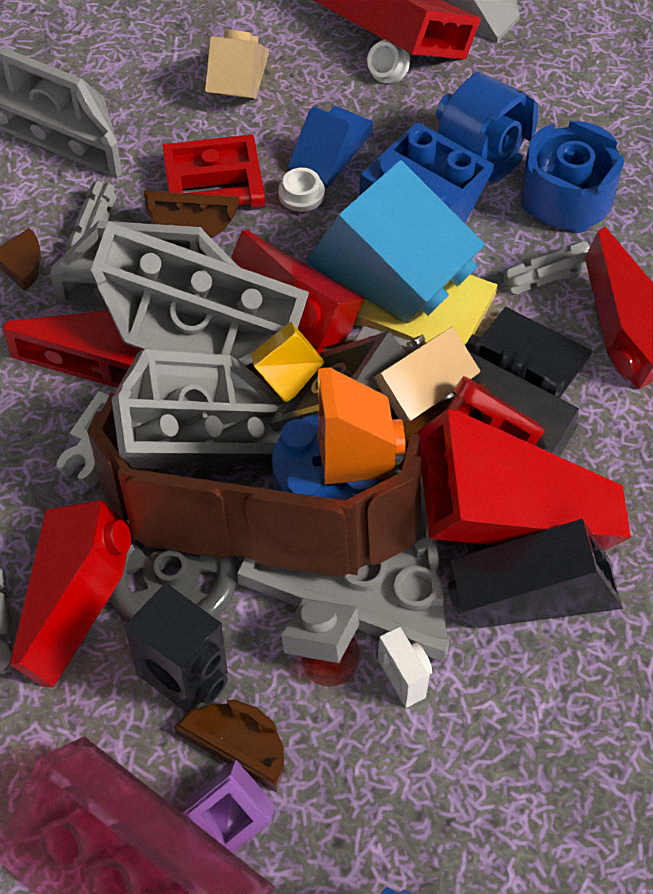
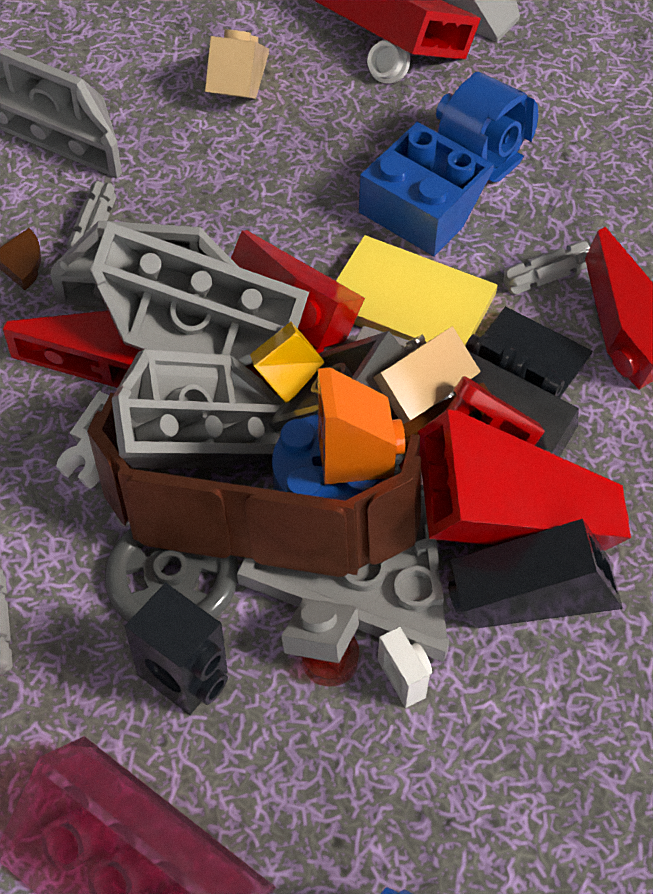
(70, 581): red slope -> none
(195, 210): reddish brown tile -> none
(216, 163): red plate -> none
(230, 807): medium lavender slope -> none
(238, 734): reddish brown tile -> none
(301, 190): white plate -> none
(329, 141): blue slope -> none
(398, 246): dark azure slope -> none
(571, 175): blue brick -> none

